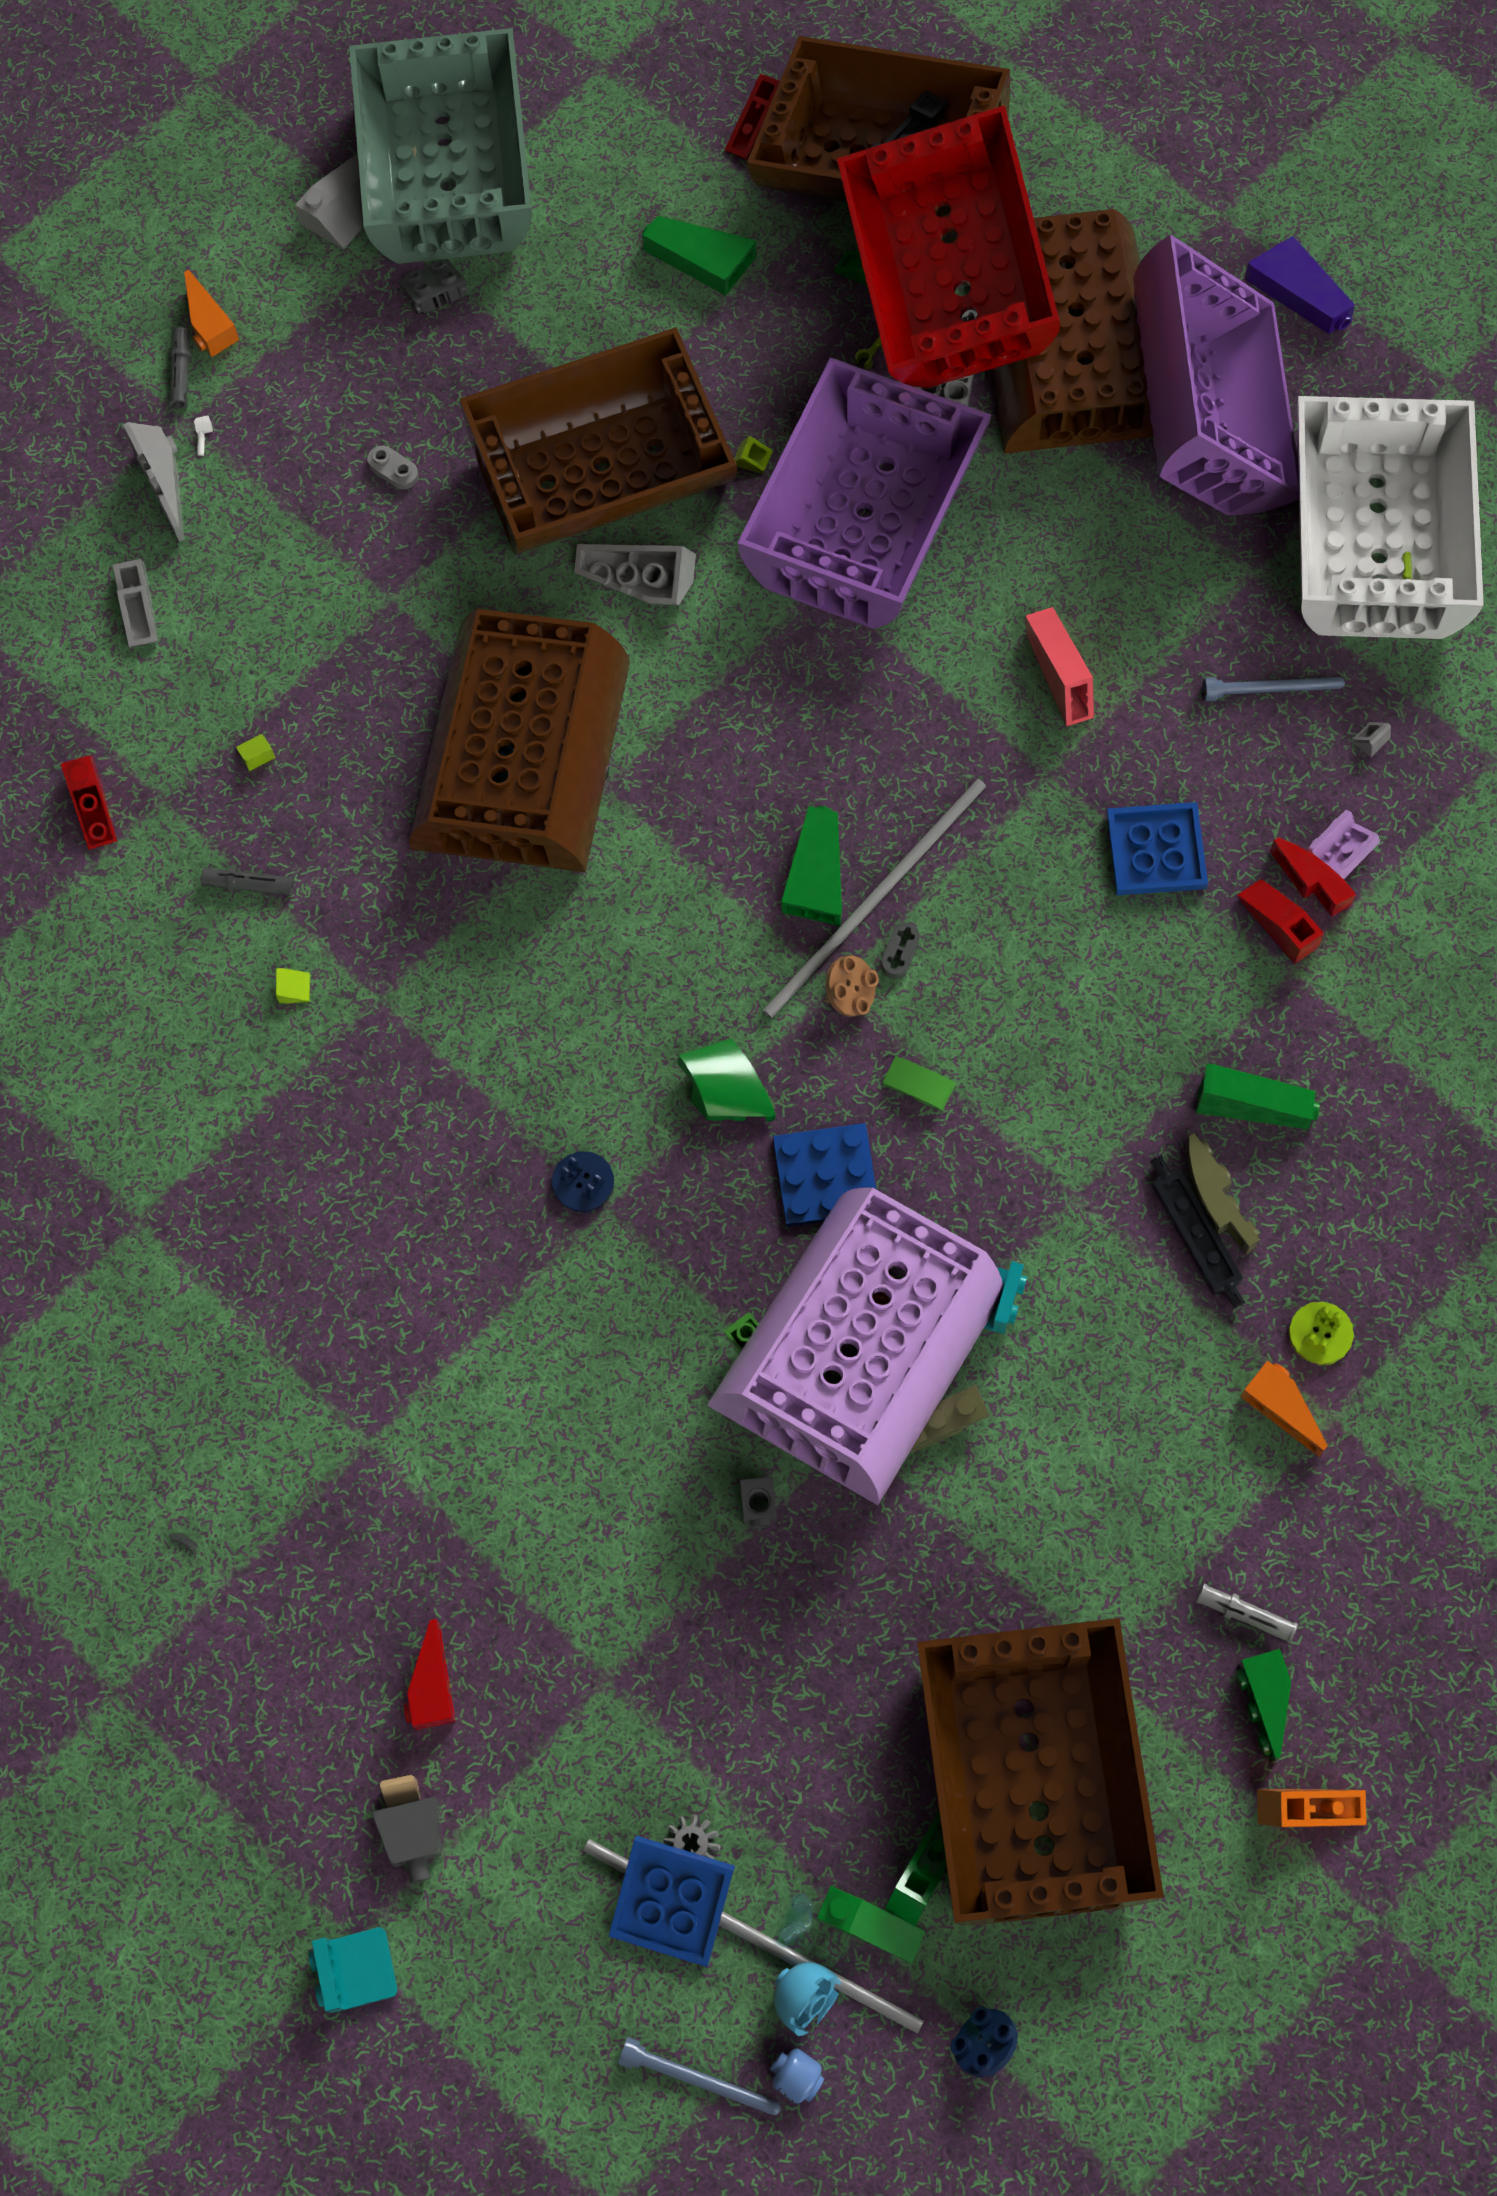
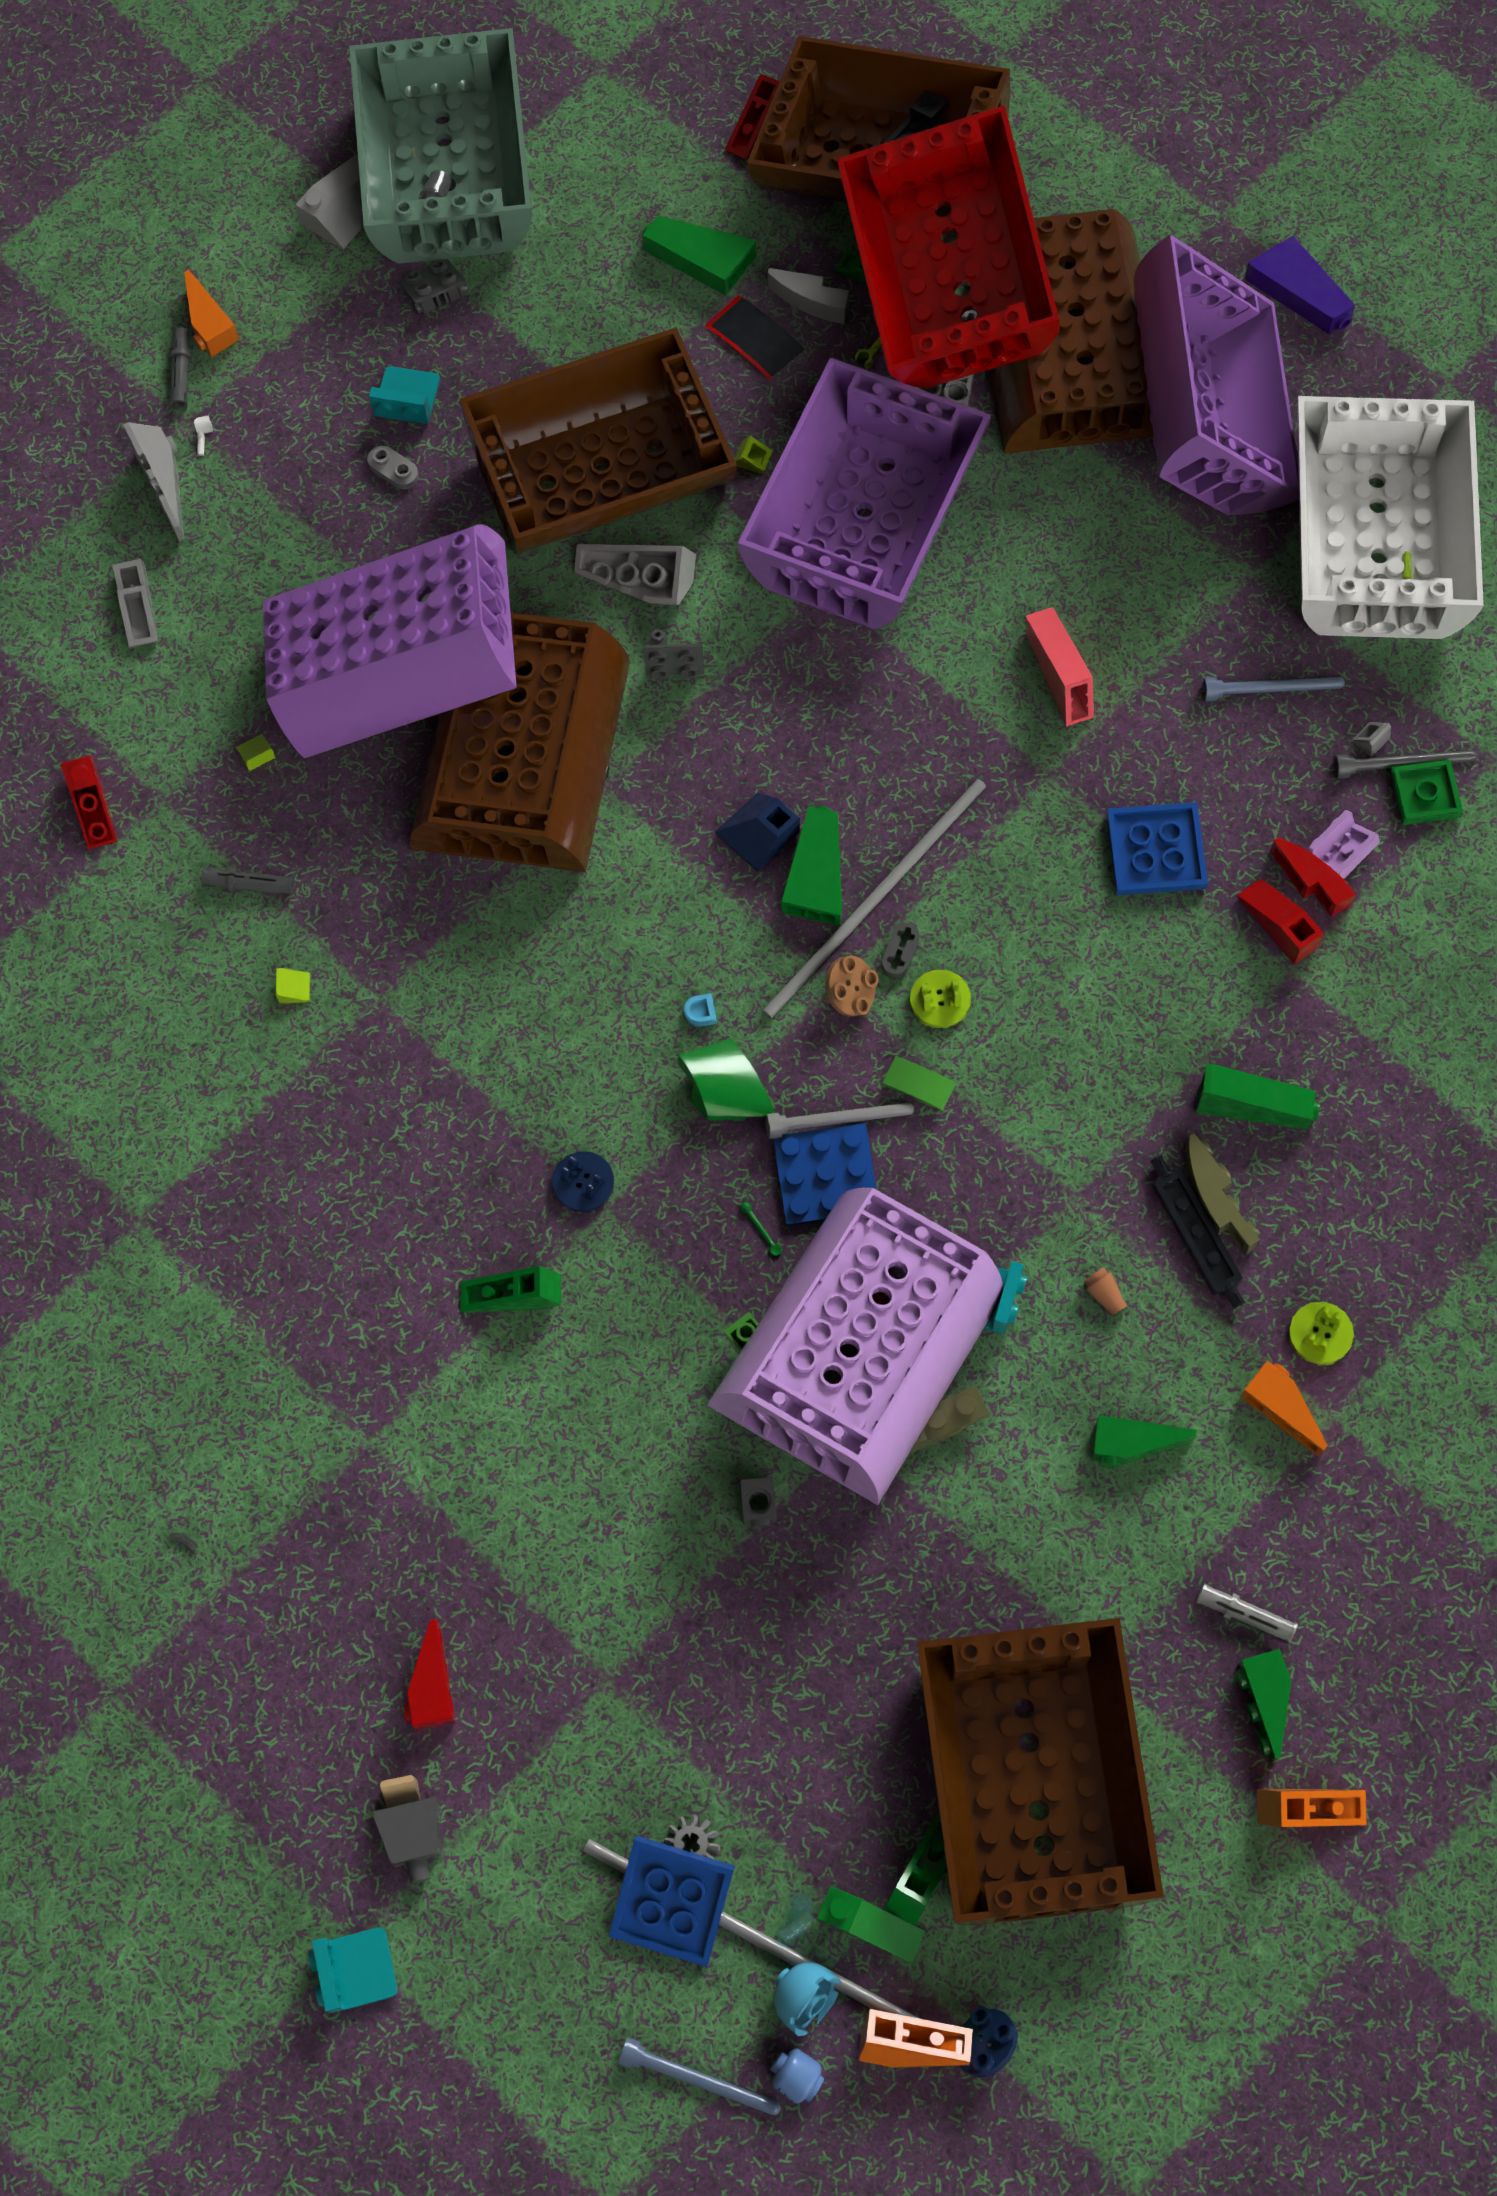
(405, 395): none -> teal bracket
(405, 660): none -> medium lavender slope
(436, 186): none -> dark grey piece
(512, 1291): none -> green slope
(672, 659): none -> dark grey hinge
(700, 1010): none -> medium azure tile
(755, 336): none -> black sticker
(760, 830): none -> dark blue slope
(775, 1249): none -> green hinge
(779, 1124): none -> light grey piece
(809, 294): none -> light grey slope
(912, 2042): none -> orange slope
(926, 1001): none -> lime plate
(1105, 1290): none -> nougat cone
(1130, 1440): none -> green slope
(1349, 765): none -> dark grey piece
(1426, 792): none -> green plate

